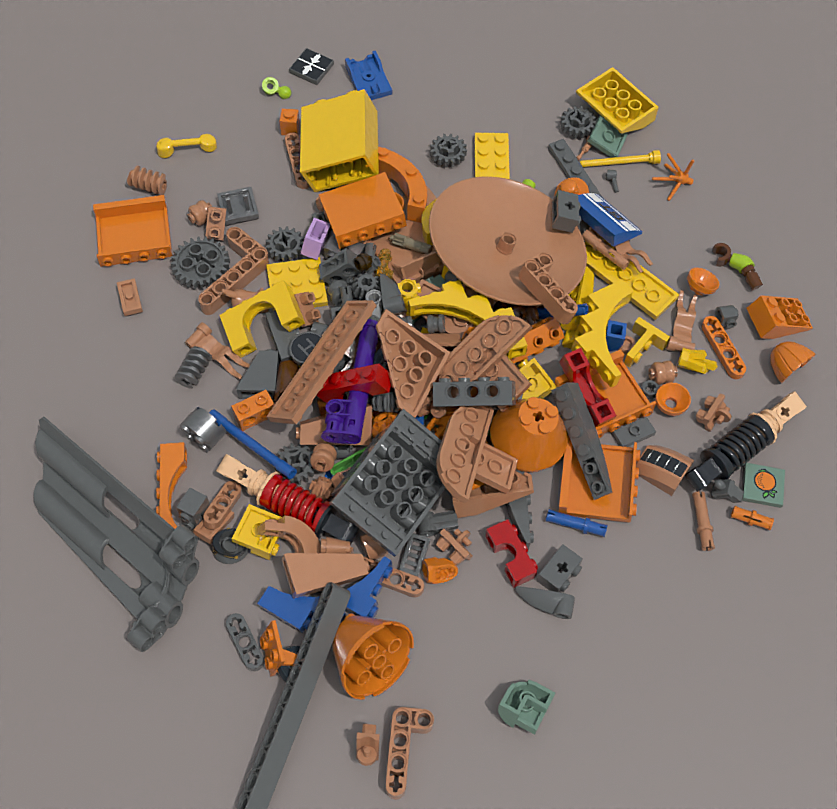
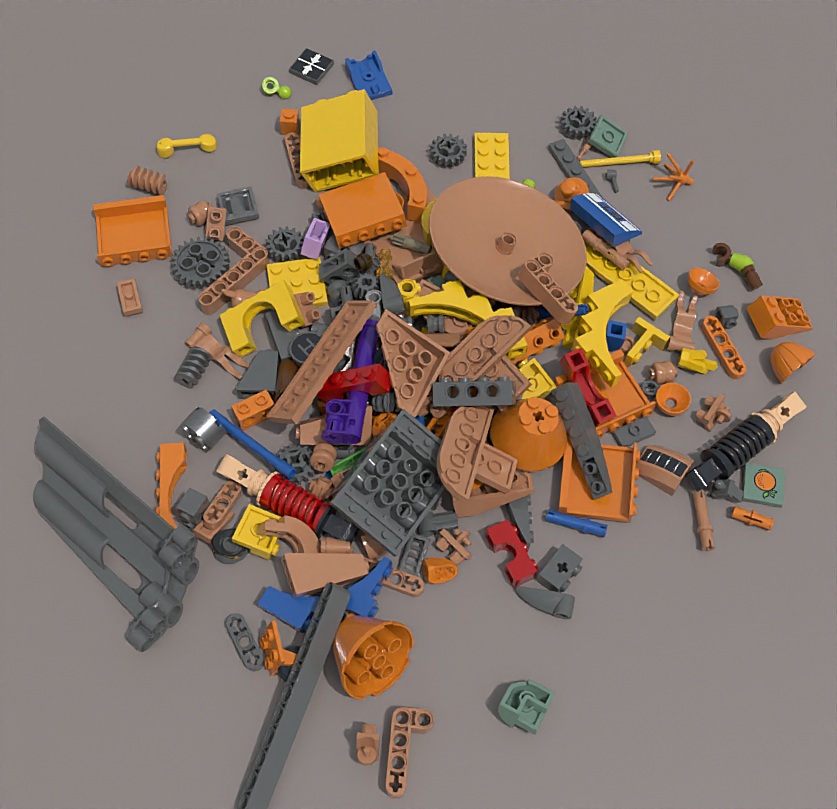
(565, 211): dark grey brick -> none
(619, 101): yellow slope -> none

